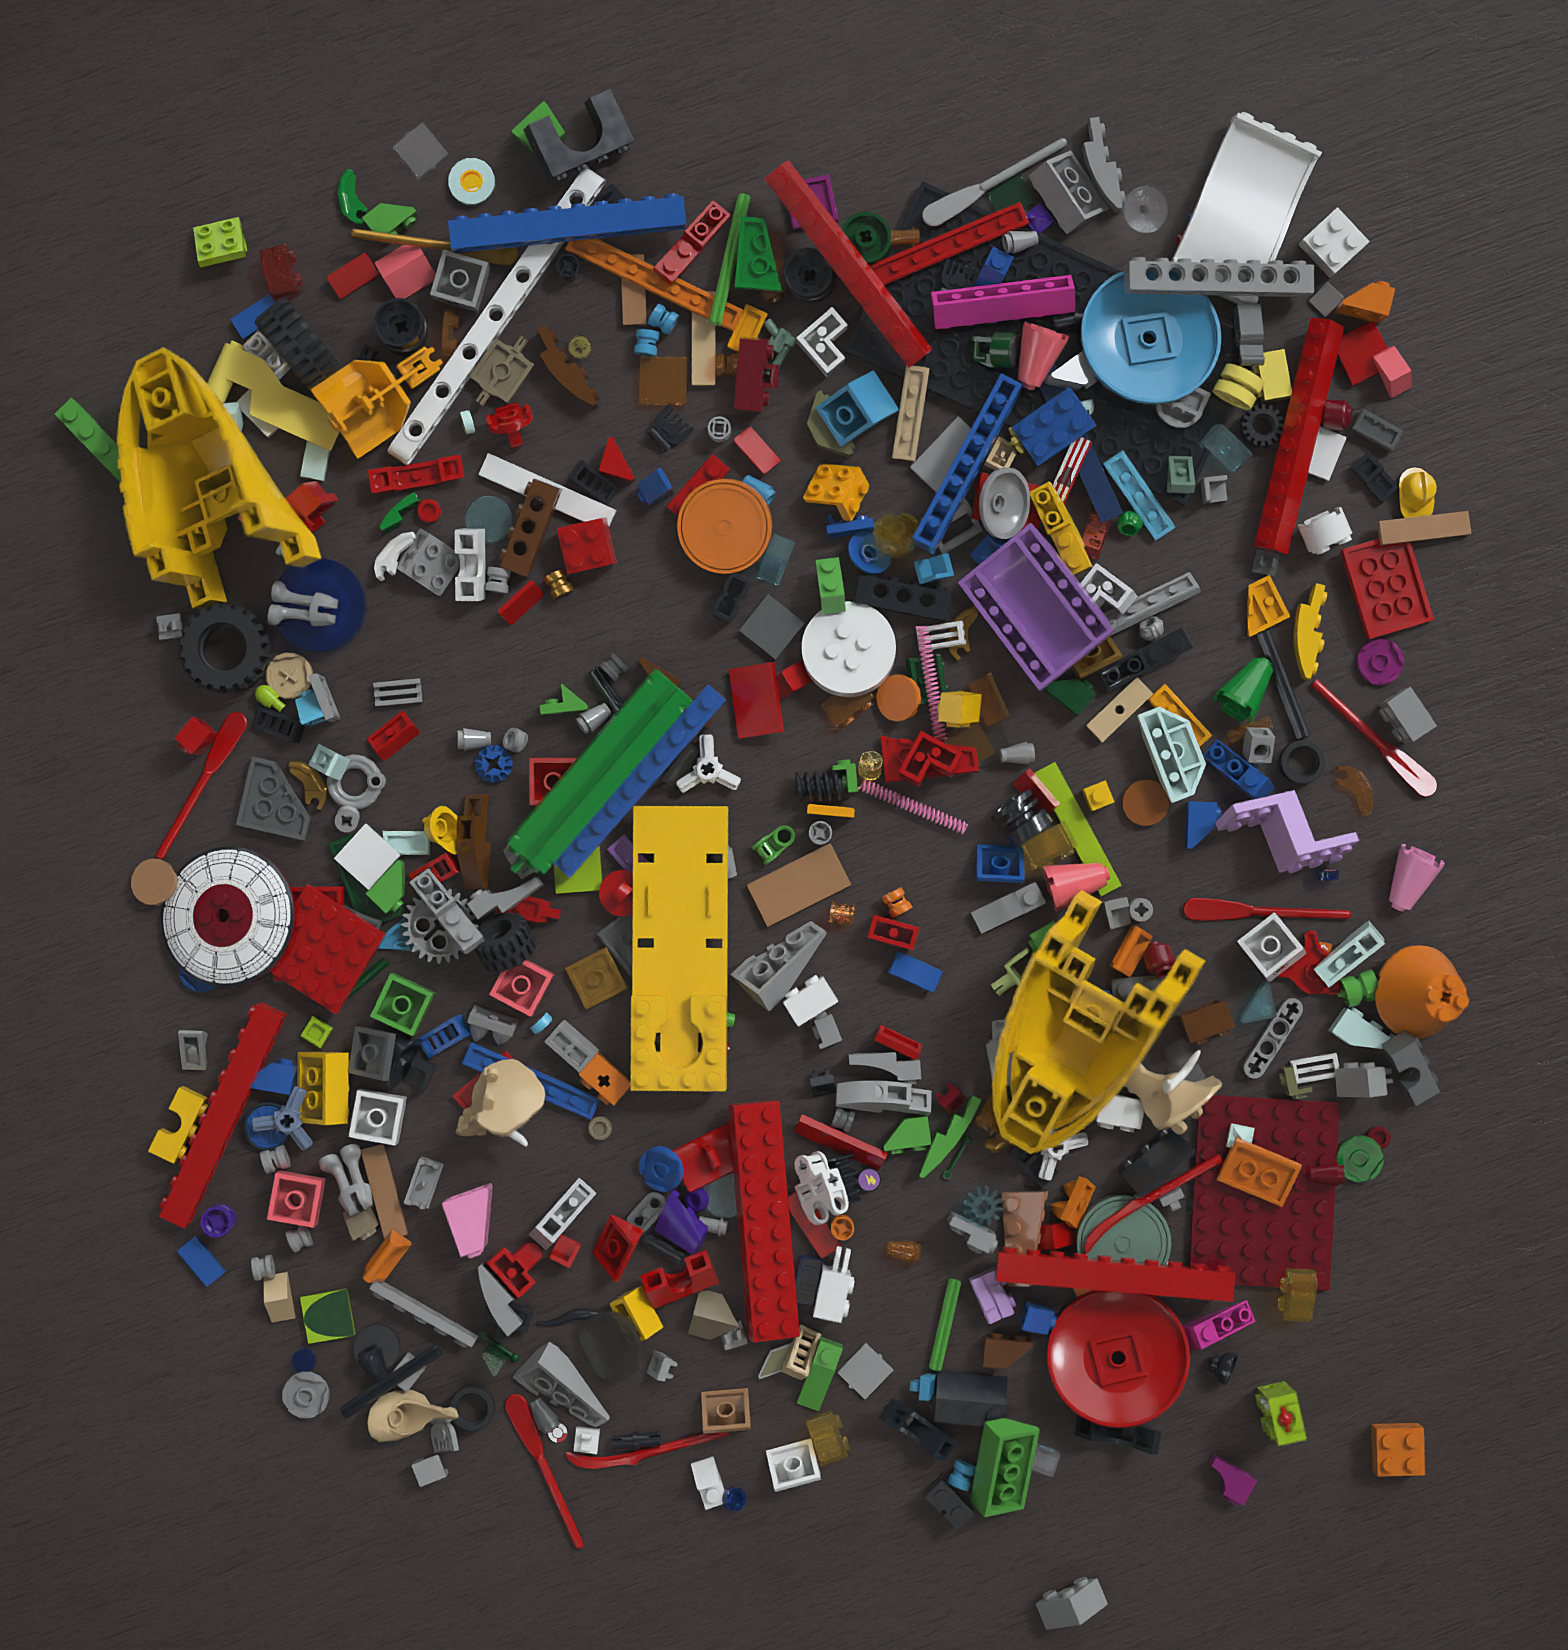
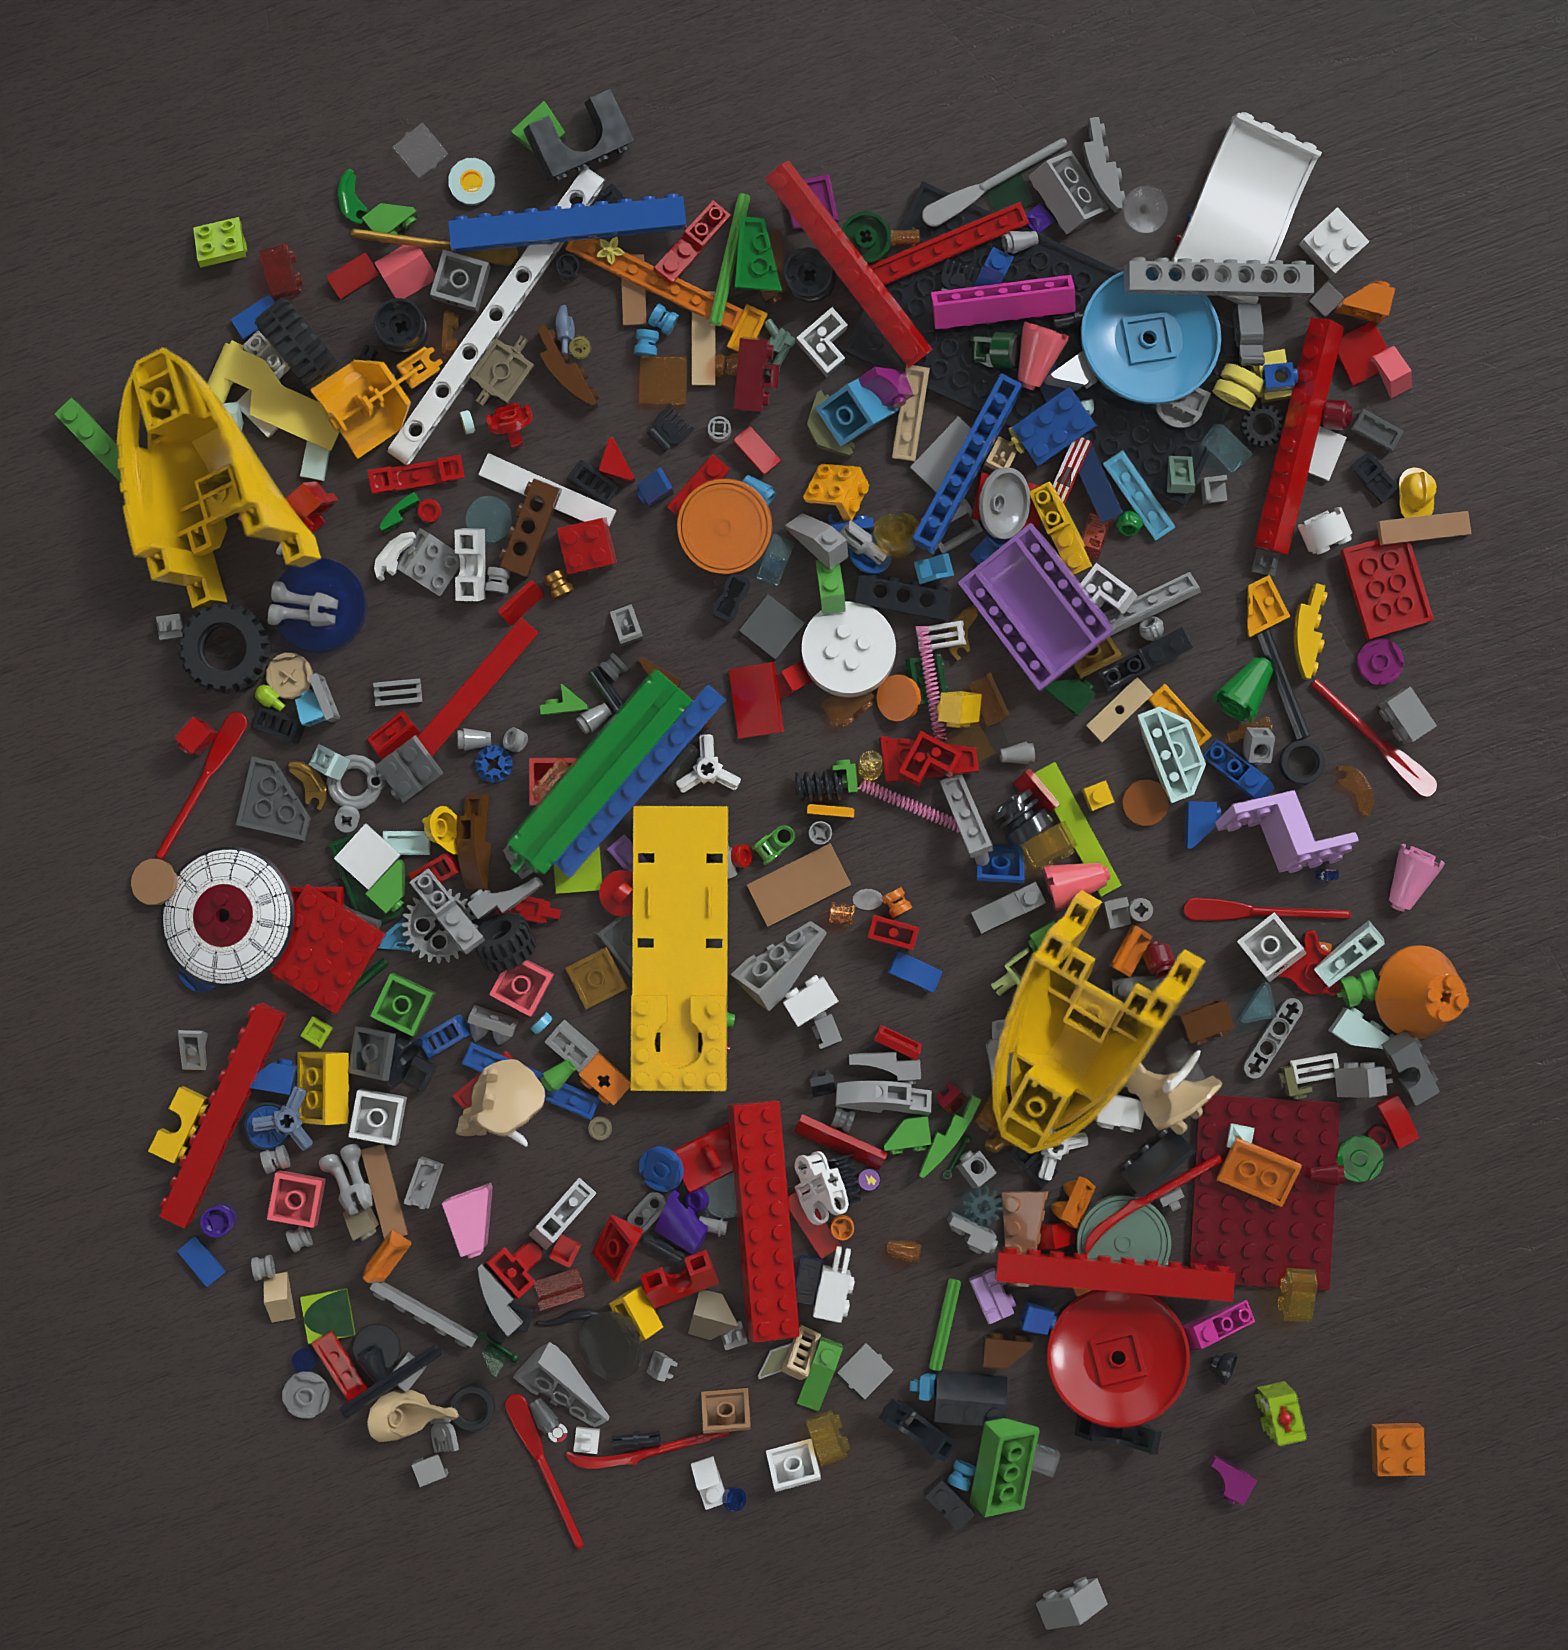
(339, 1365): none -> red tile
(408, 769): none -> dark grey plate
(477, 686): none -> red tile
(549, 779): none -> clear orange axle
(558, 1075): none -> bright green cone
(559, 1288): none -> clear red panel
(565, 328): none -> sand blue hand
(610, 250): none -> light yellow plant
(626, 625): none -> light grey slope
(741, 855): none -> red tile
(819, 539): none -> light grey slope
(861, 542): none -> light grey arm
(867, 899): none -> flat silver sticker
(888, 385): none -> magenta arch
(967, 818): none -> light grey piece
(985, 1169): none -> light grey brick
(1272, 384): none -> blue brick
(1398, 1121): none -> red slope

